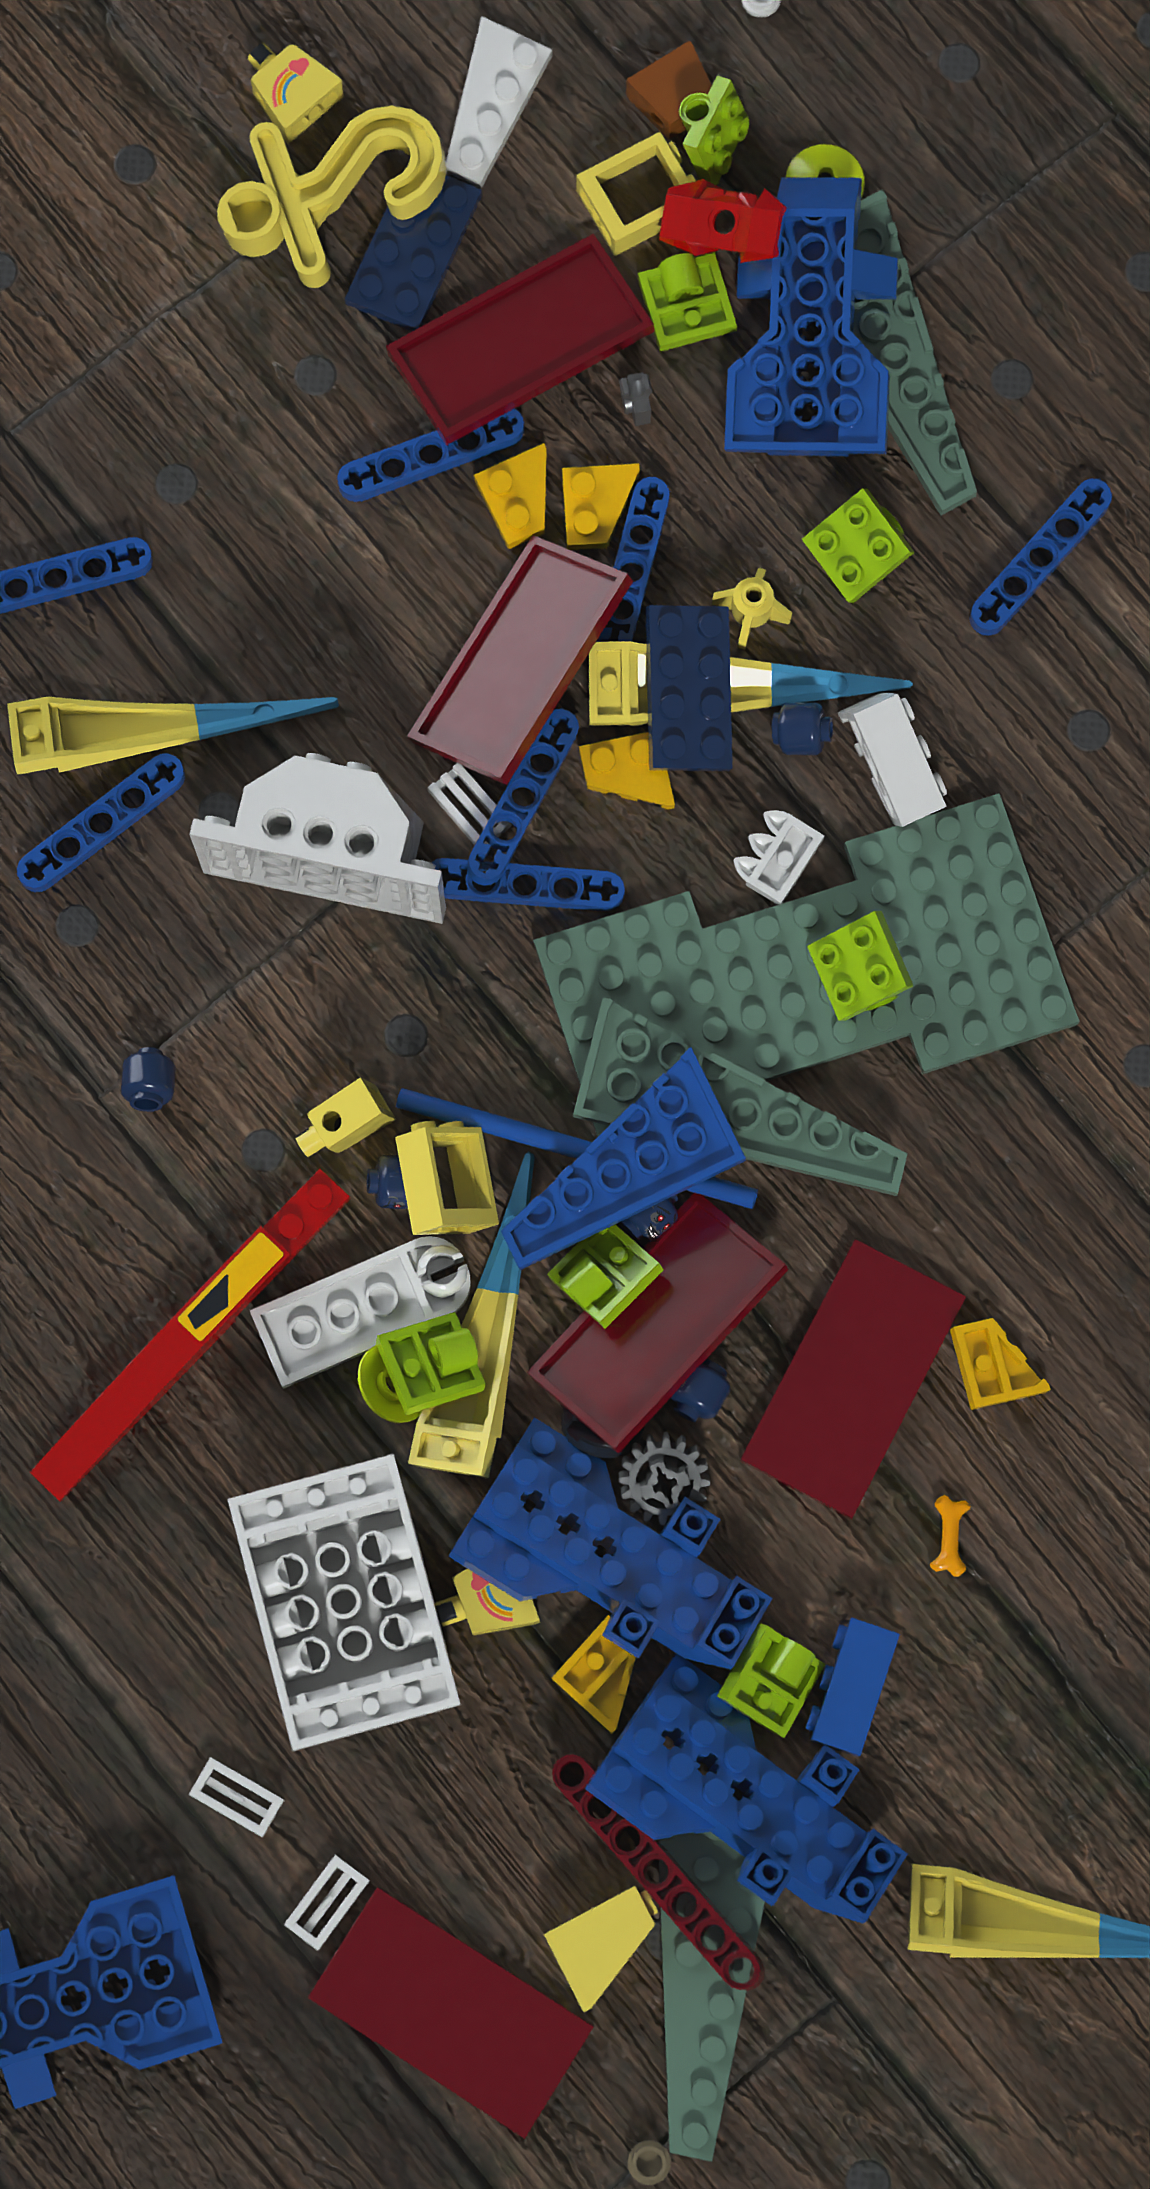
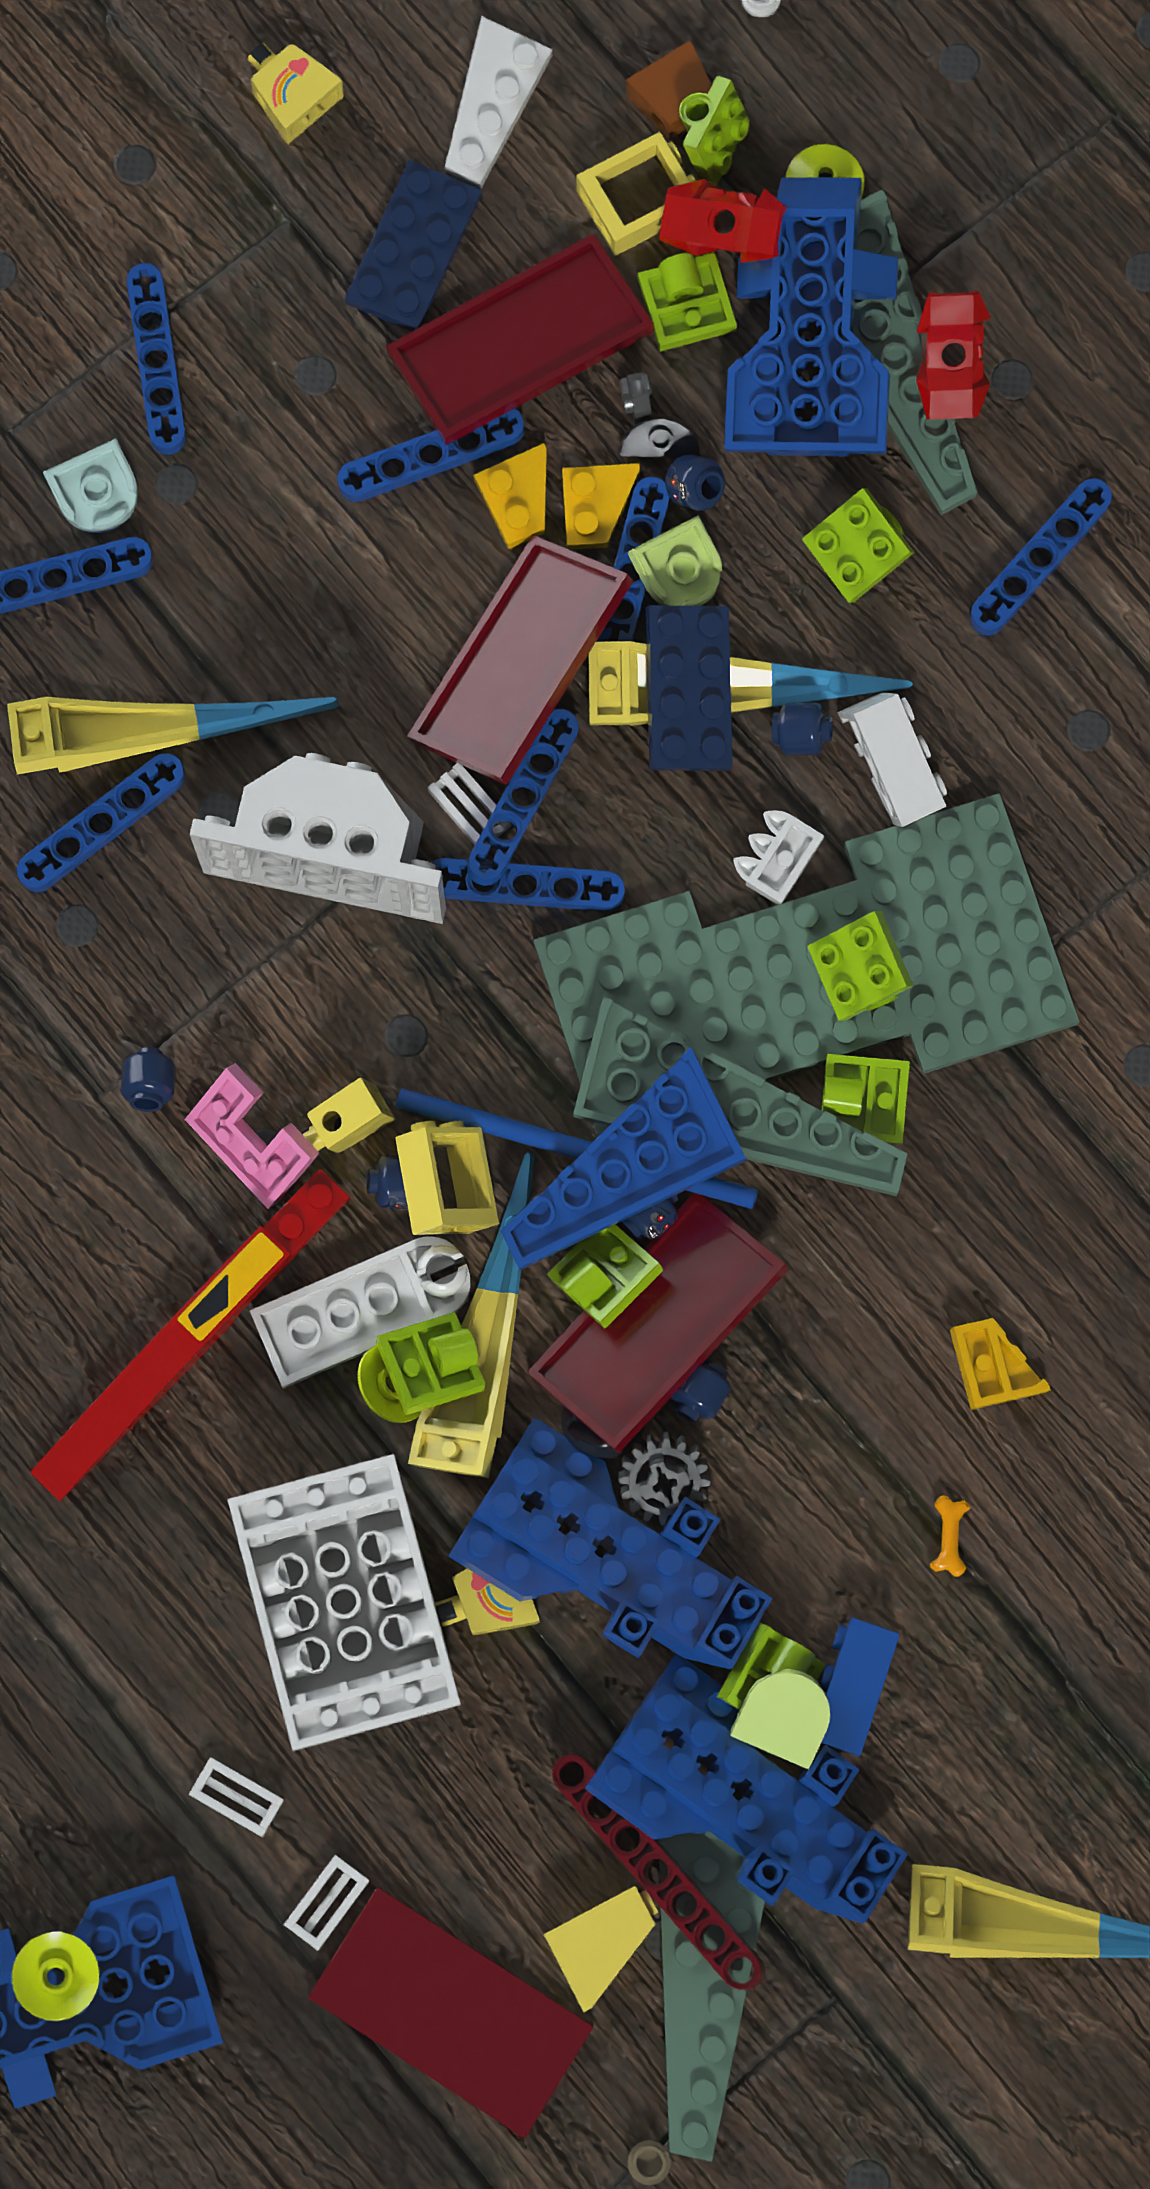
(31, 1972): none -> neon yellow dish
(95, 488): none -> light aqua tile
(156, 340): none -> blue beam
(262, 1168): none -> bright pink plate
(295, 206): light yellow piece -> none
(598, 1677): yellow wing -> none
(623, 769): yellow wing -> none
(660, 437): none -> plate
(679, 565): none -> yellowish green tile
(695, 482): none -> dark blue head
(752, 613): light yellow brick -> none
(784, 1716): none -> yellowish green tile
(853, 1379): dark red tile -> none
(867, 1094): none -> lime plate
(958, 388): none -> red piece

